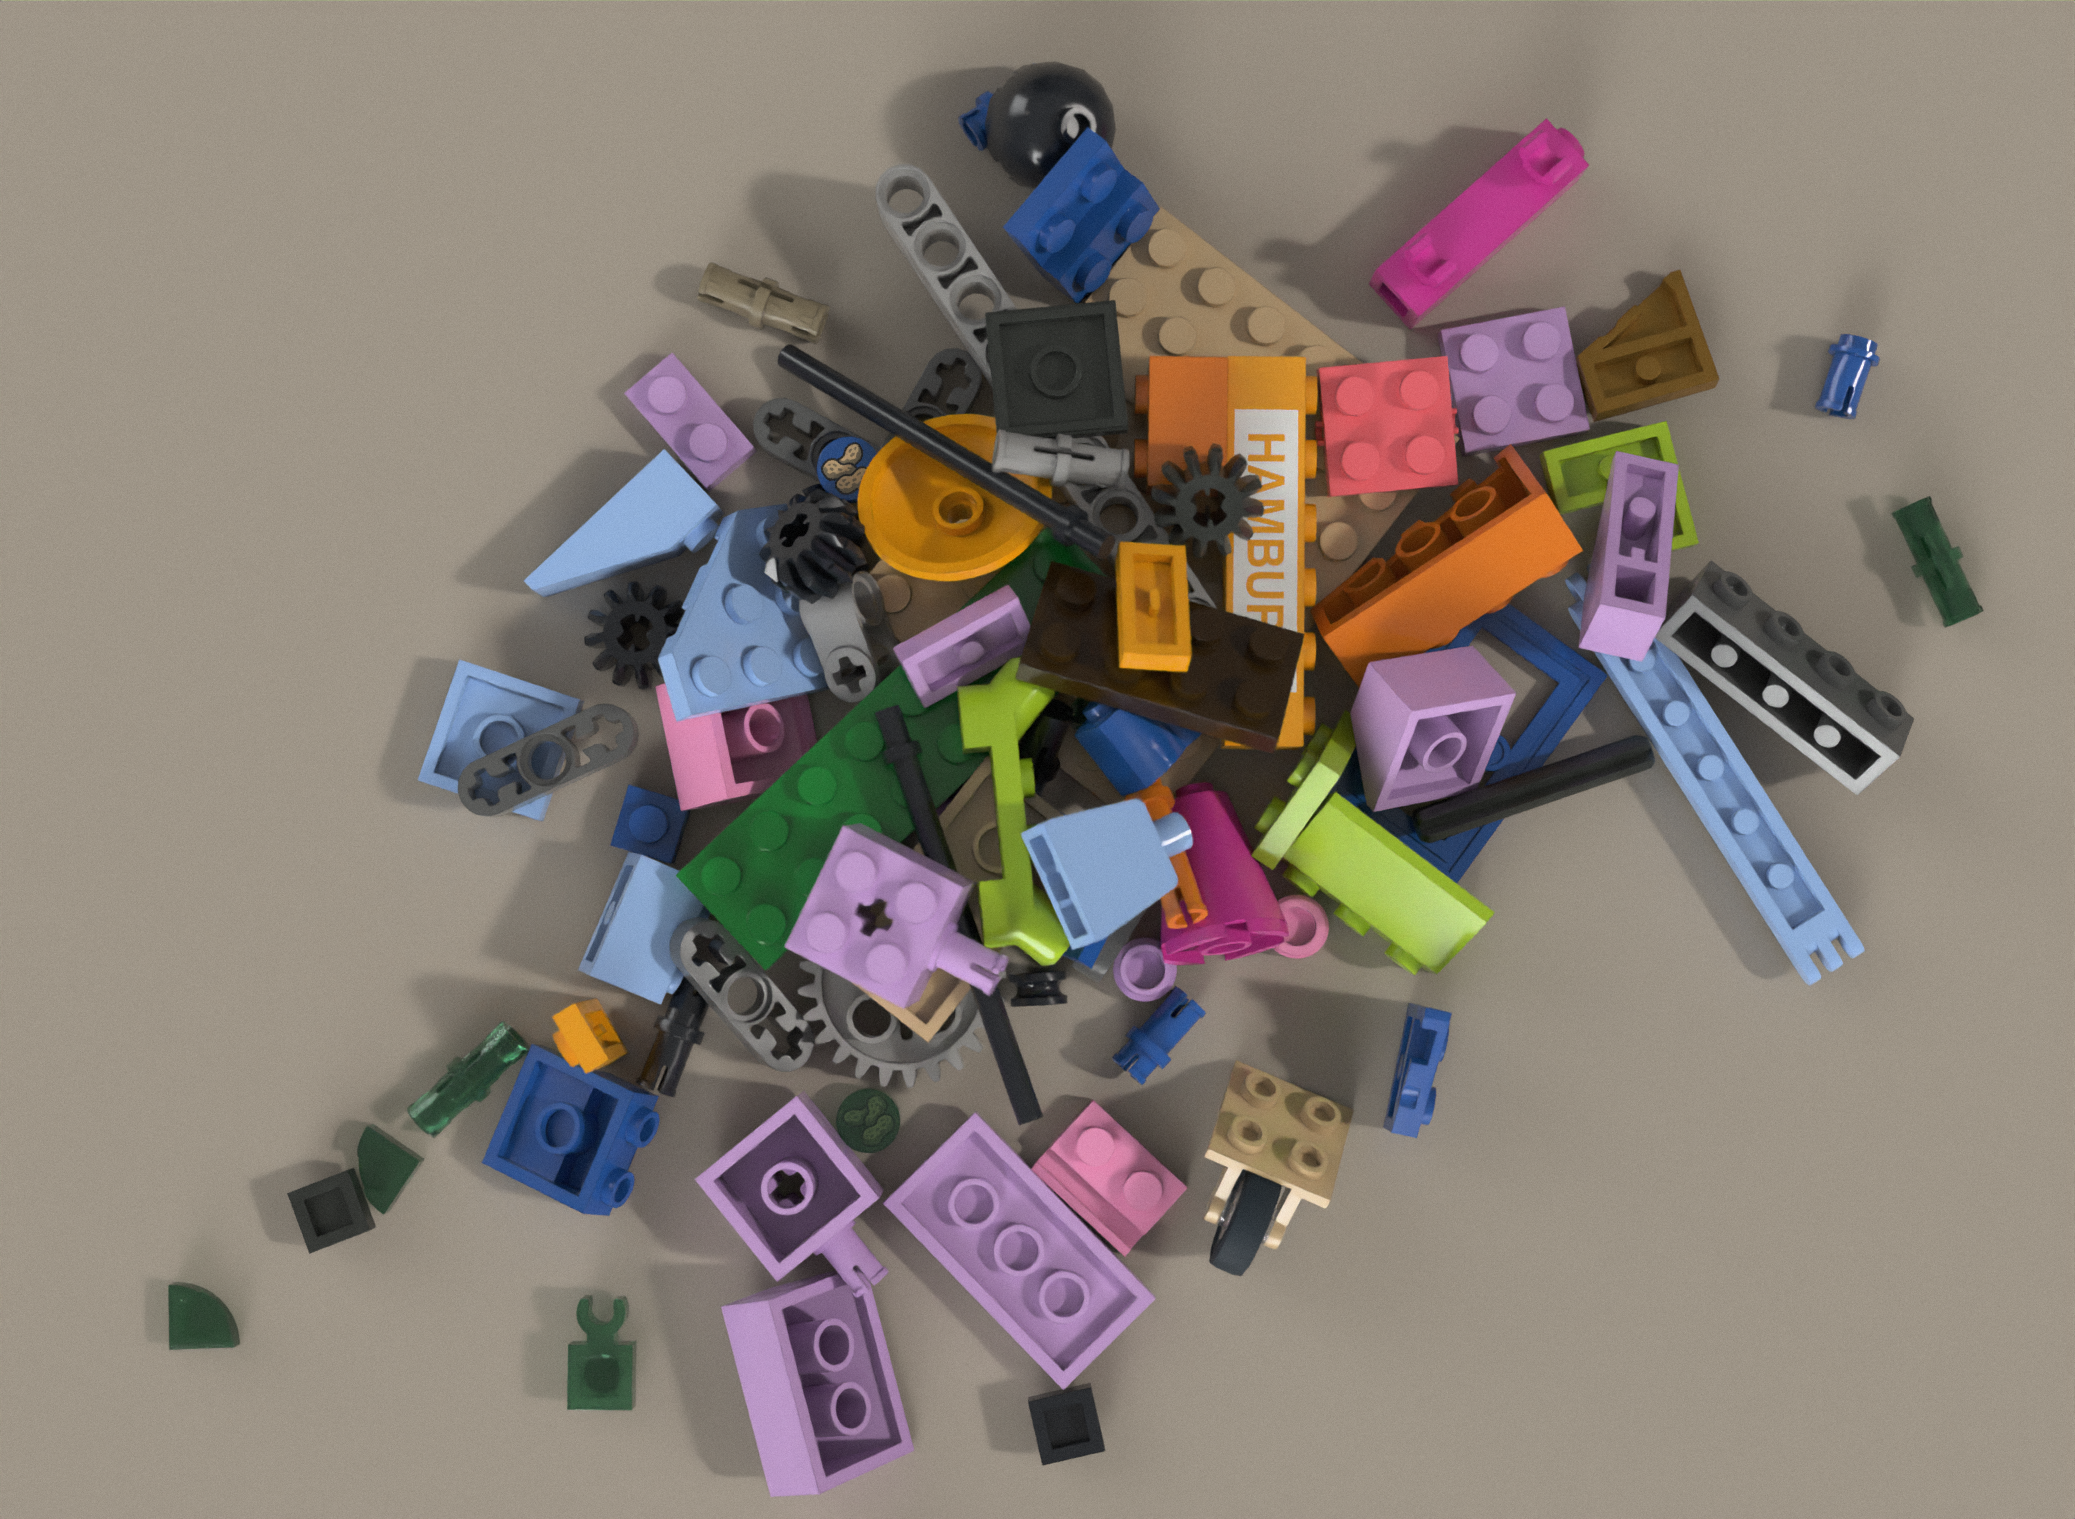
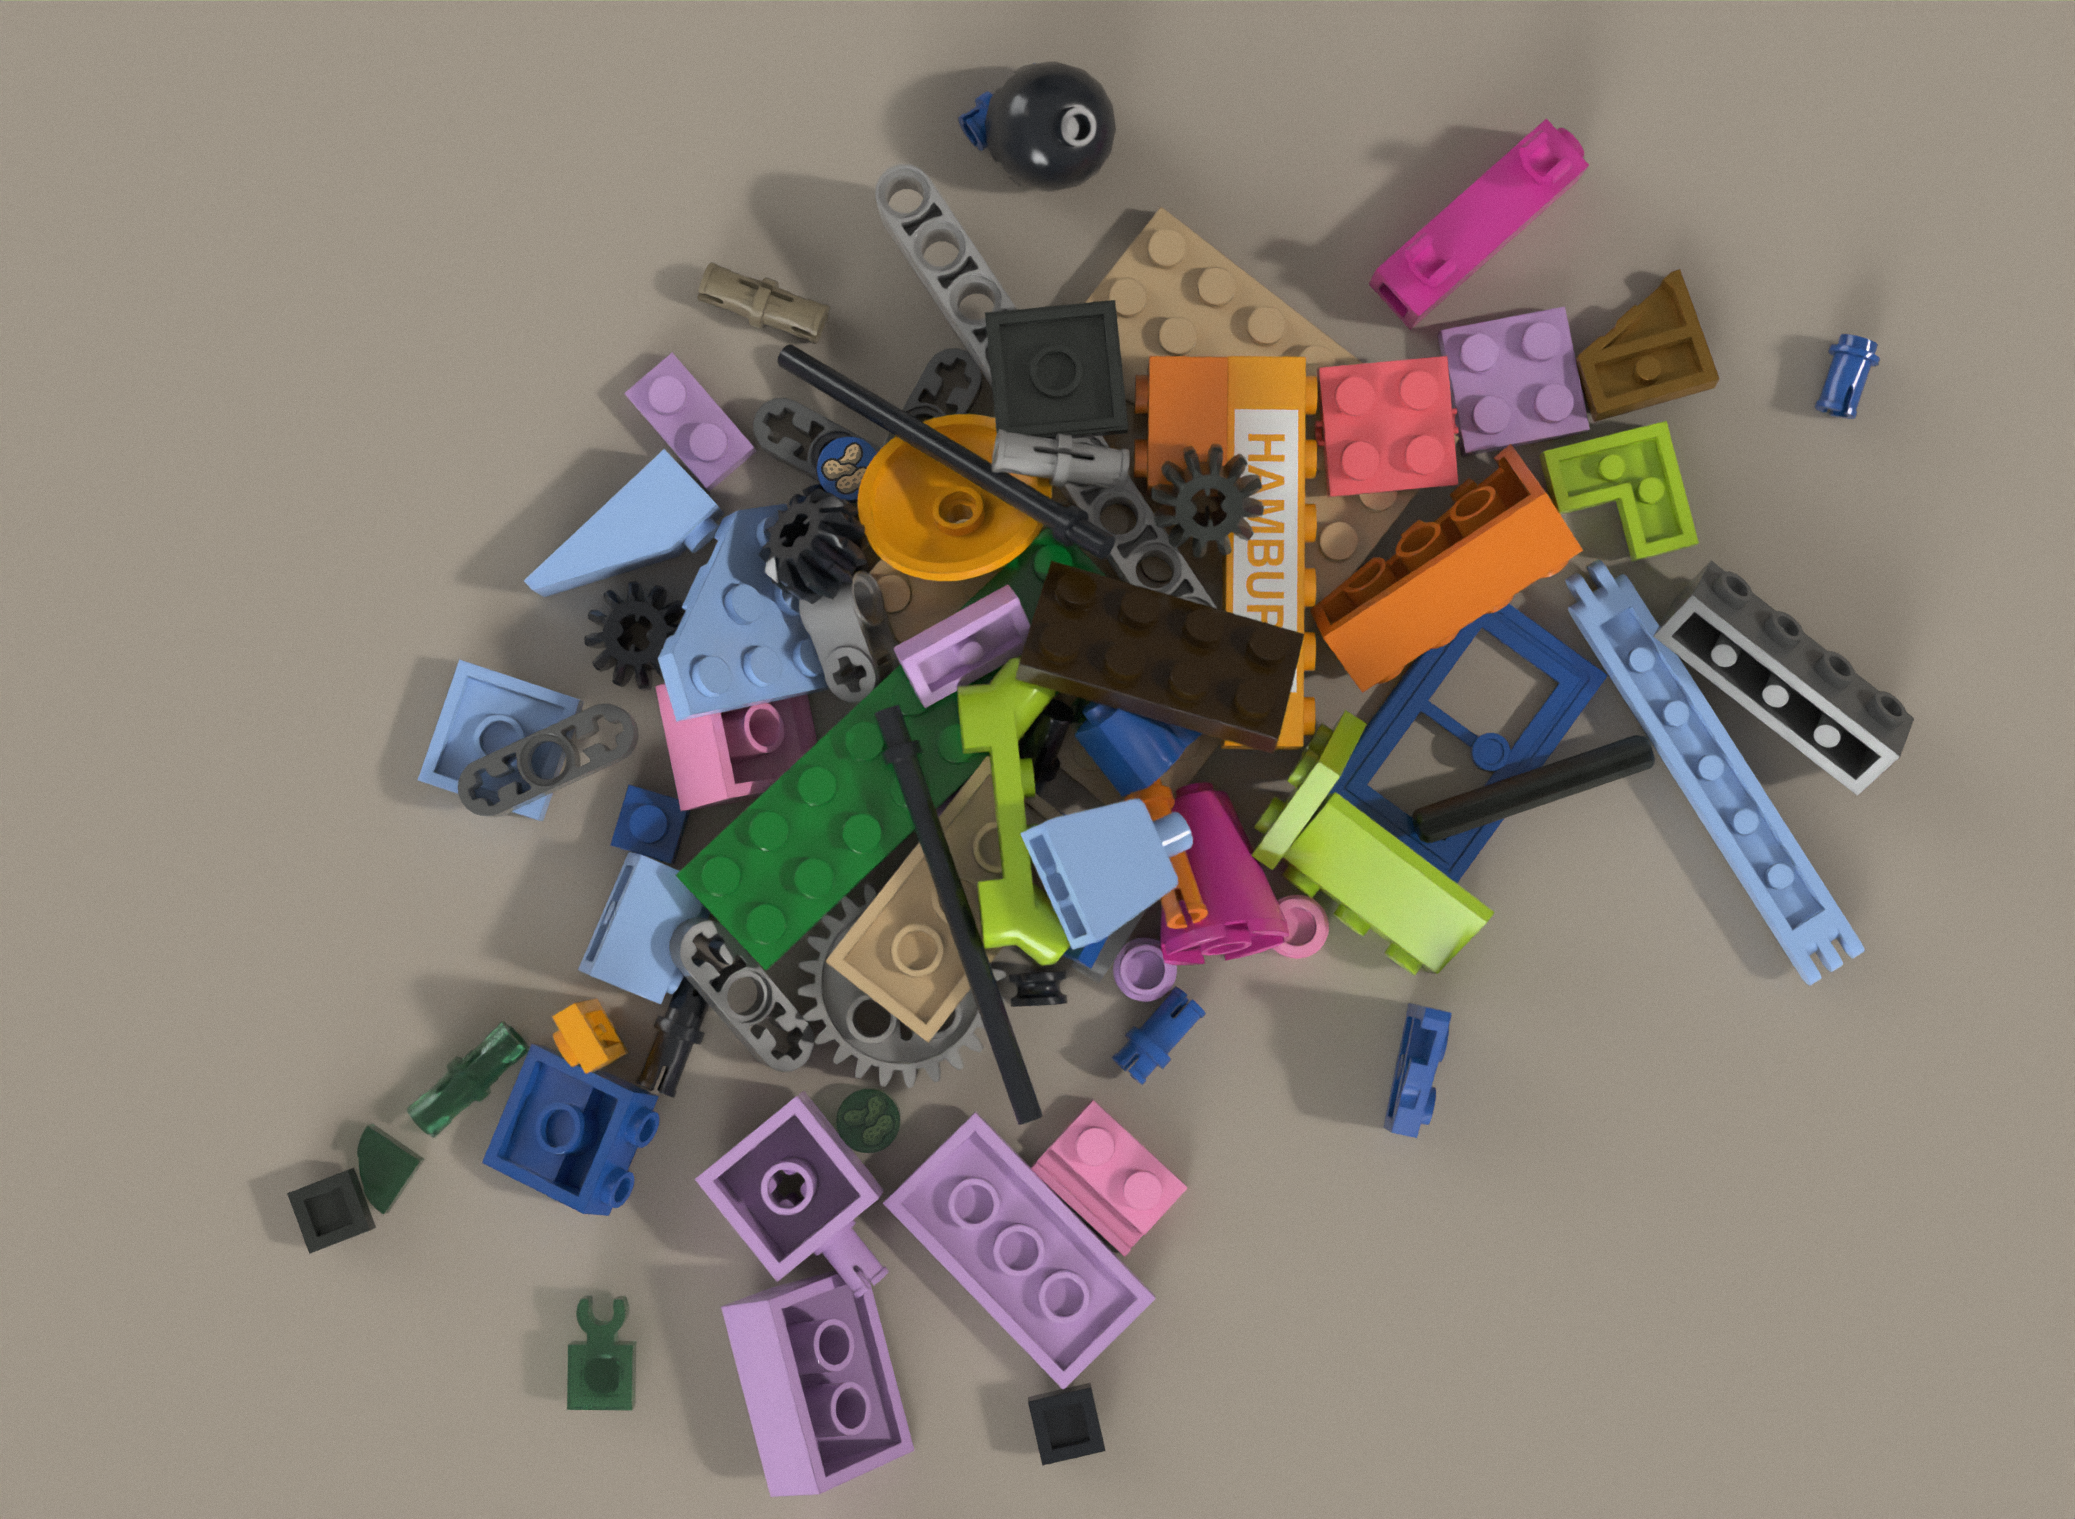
(199, 1319): clear green tile -> none
(921, 900): lavender brick -> none
(1082, 217): blue plate -> none
(1152, 607): light orange plate -> none
(1278, 1140): tan plate -> none
(1427, 725): lavender slope -> none
(1630, 558): lavender slope -> none
(1937, 562): clear green pin -> none

